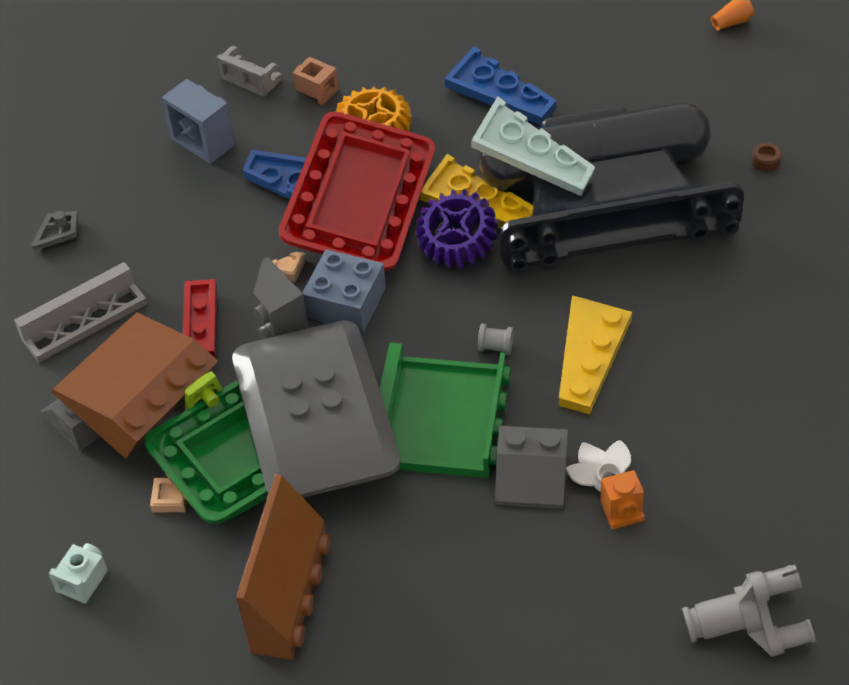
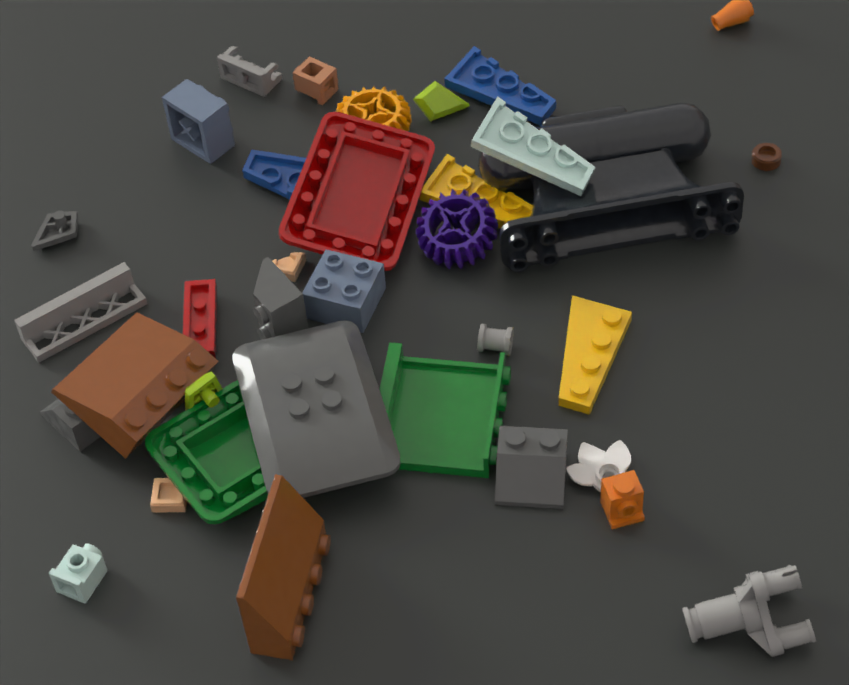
(438, 101): none -> lime piece

